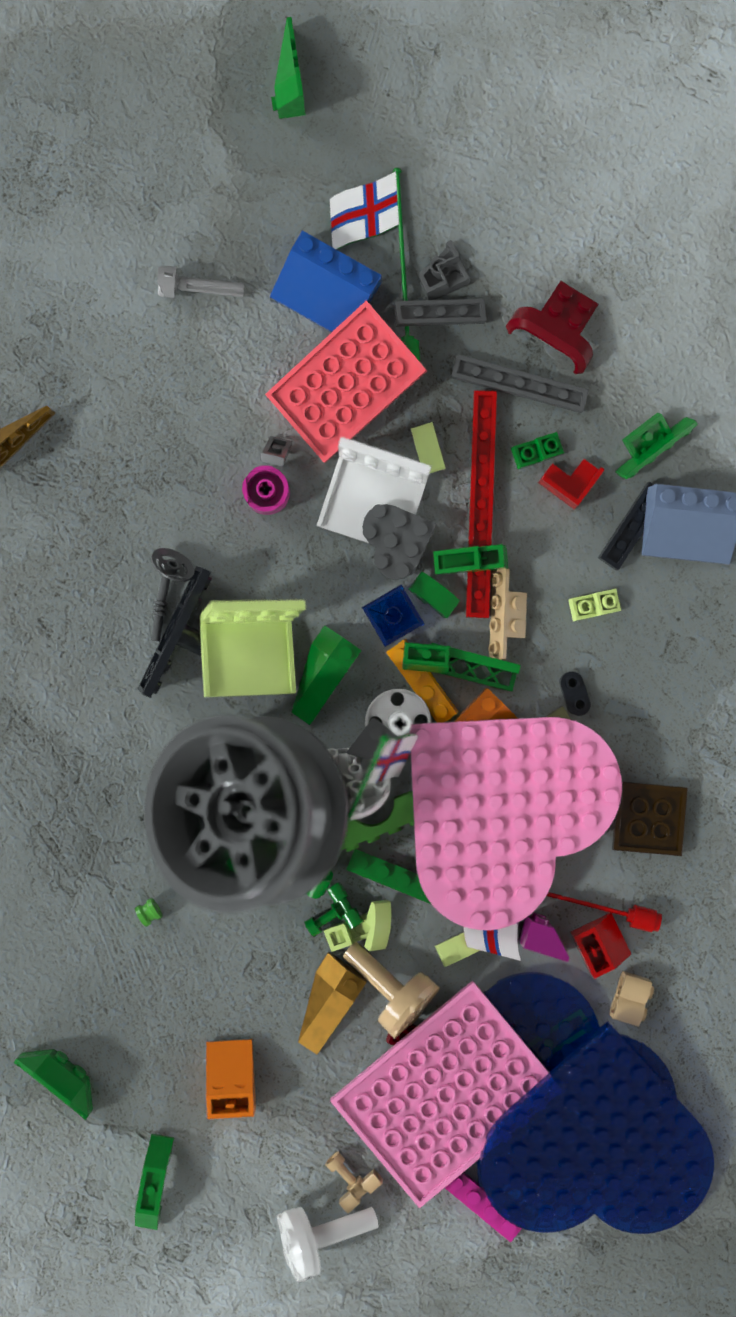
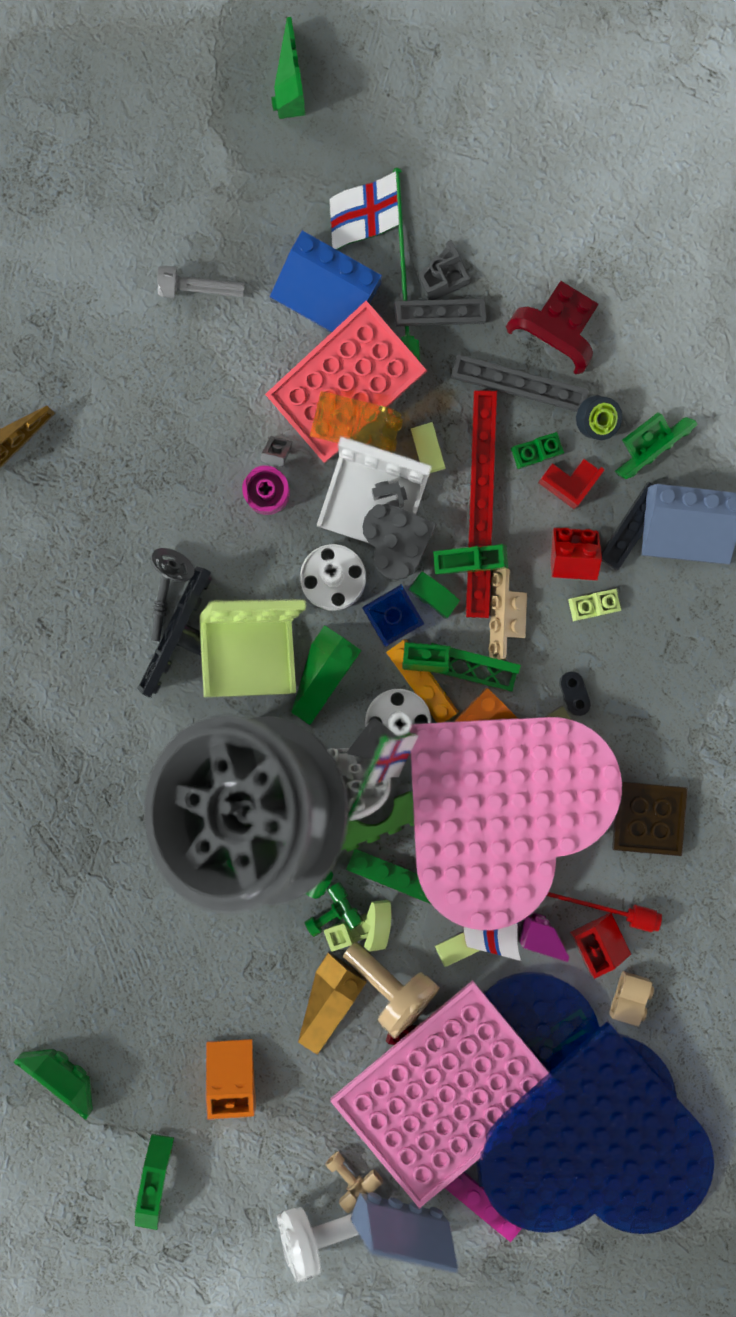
(148, 912): bright green wheel -> none
(328, 586): none -> white piece
(357, 421): none -> clear yellow bracket
(384, 490): none -> dark grey bracket
(405, 1232): none -> sand blue slope
(575, 554): none -> red slope
(610, 417): none -> wheel

